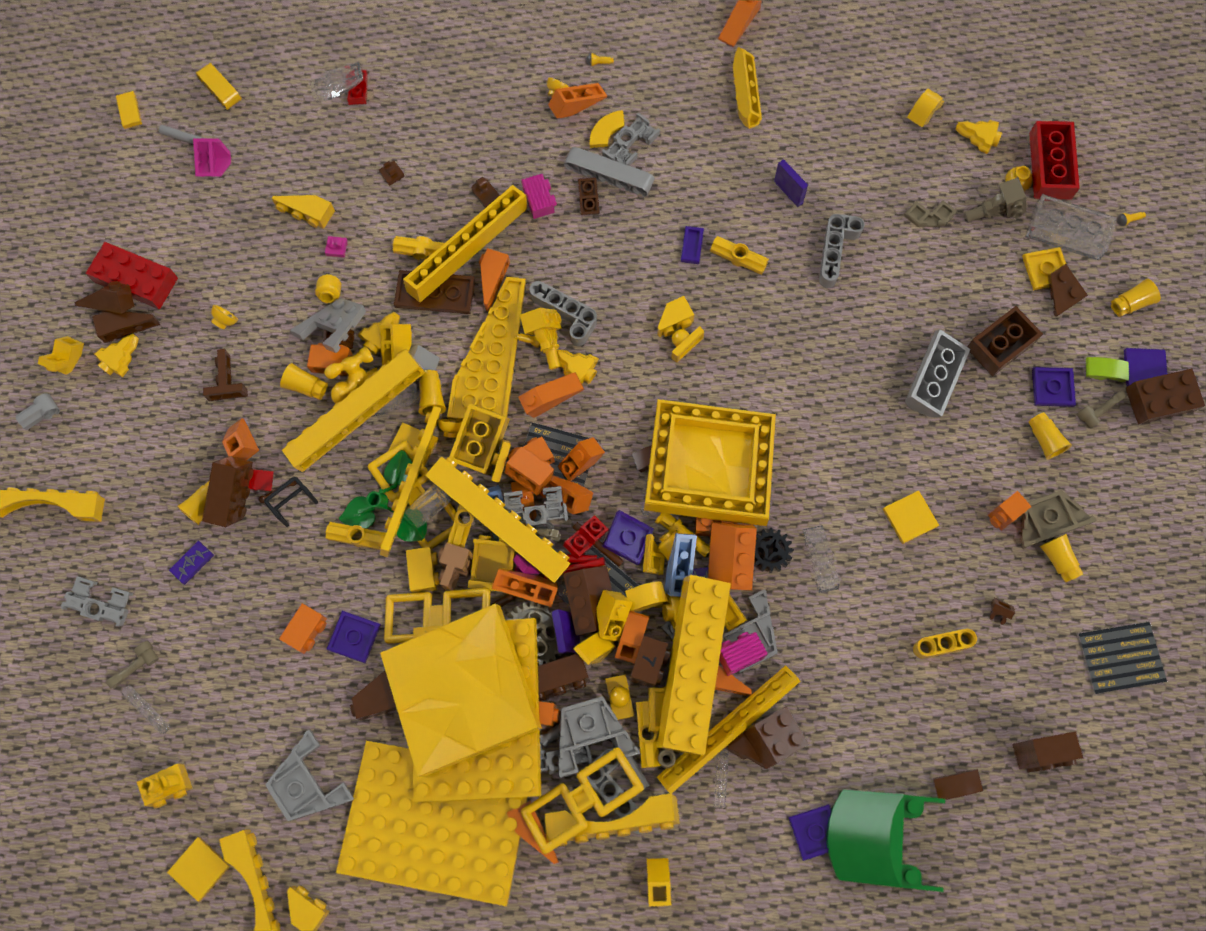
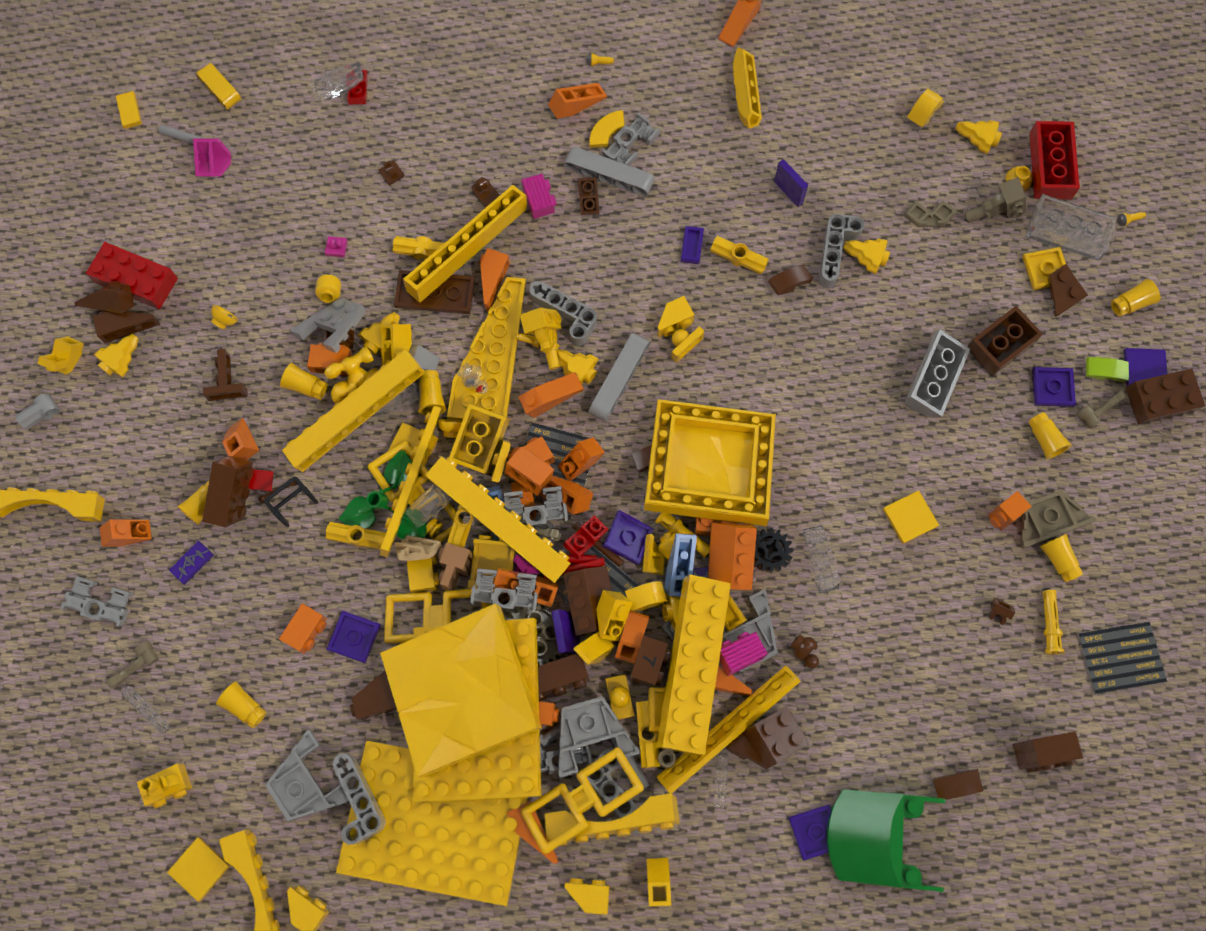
(124, 532): none -> orange slope
(241, 705): none -> yellow plant
(306, 207): yellow slope -> none
(354, 797): none -> light grey beam
(416, 548): none -> tan slope
(434, 528): none -> yellow bush
(470, 378): none -> clear animal
(485, 593): none -> light grey piece
(553, 84): yellow piece -> none
(590, 897): none -> yellow slope
(618, 377): none -> light grey beam
(787, 280): none -> reddish brown slope
(802, 648): none -> reddish brown animal
(869, 253): none -> yellow rock
(953, 639): yellow beam -> none
(1052, 631): none -> yellow pin

